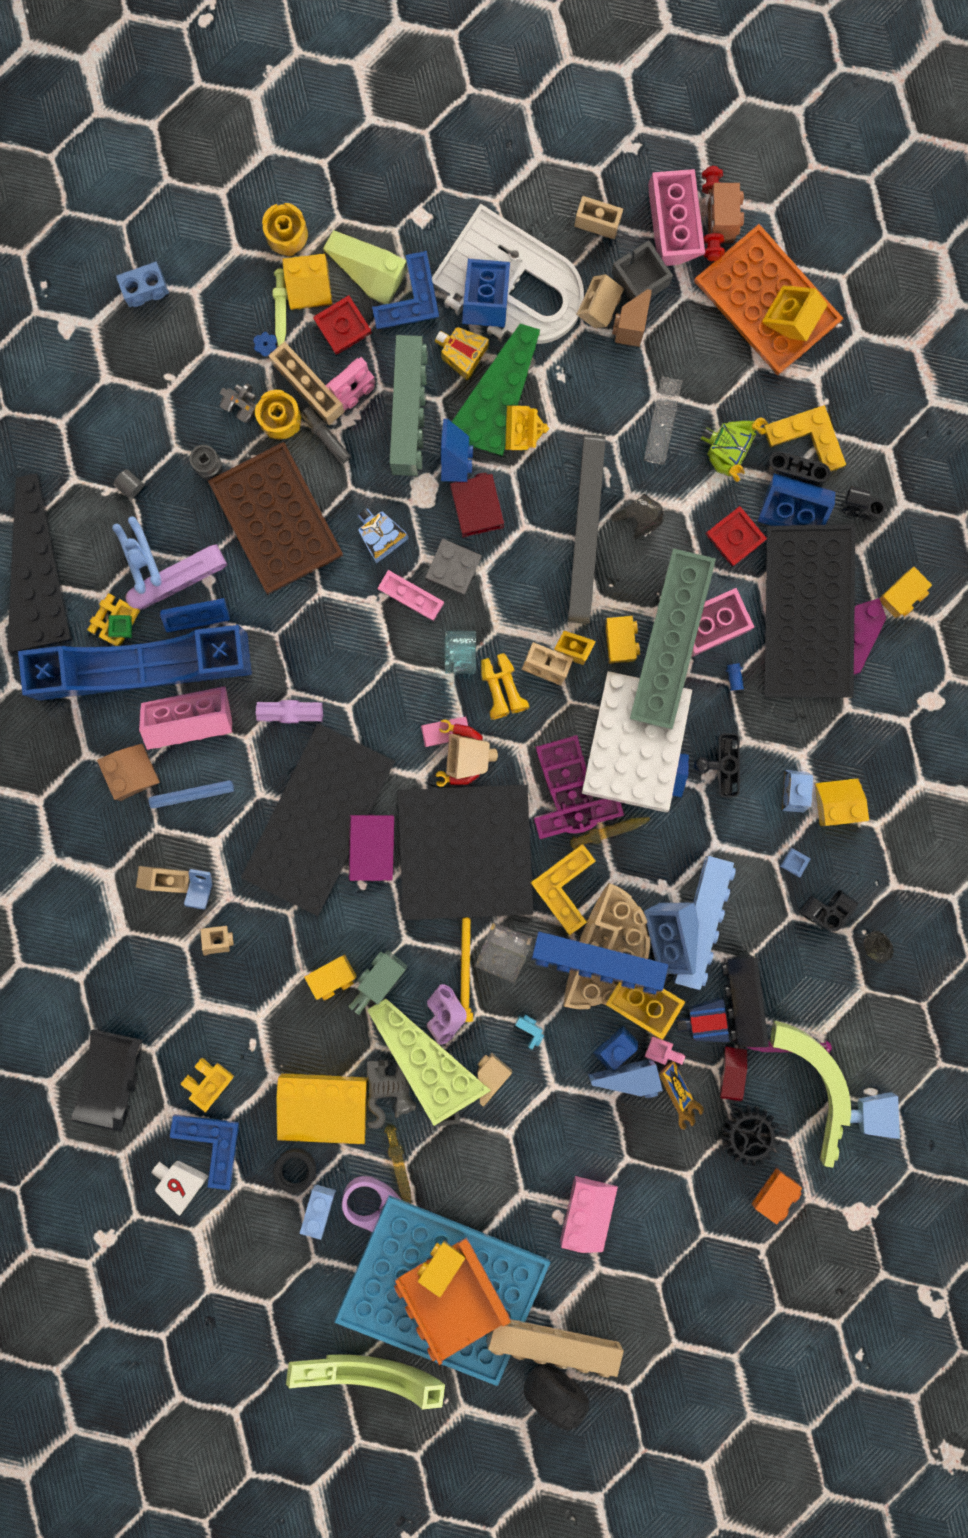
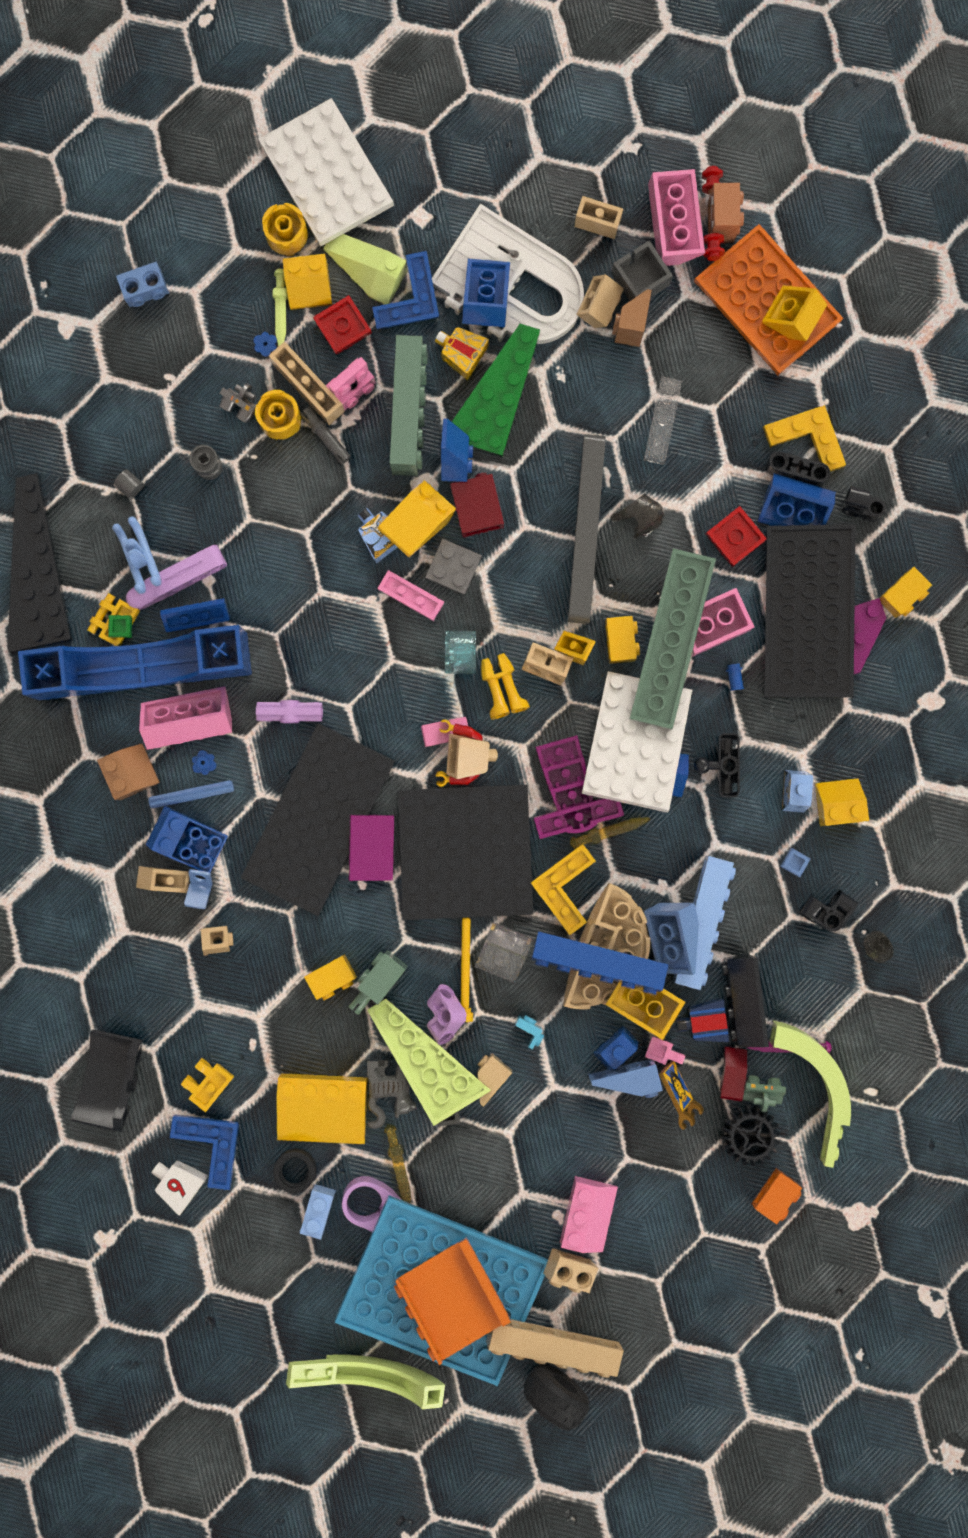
(186, 840): none -> blue slope
(209, 764): none -> blue plant
(275, 518): reddish brown plate -> none
(326, 172): none -> white plate
(417, 518): none -> yellow slope
(441, 1268): yellow brick -> none
(523, 428): yellow slope -> none
(572, 1267): none -> tan brick
(731, 445): torso -> none
(764, 1094): none -> sand green hips
(878, 1115): light blue torso -> none

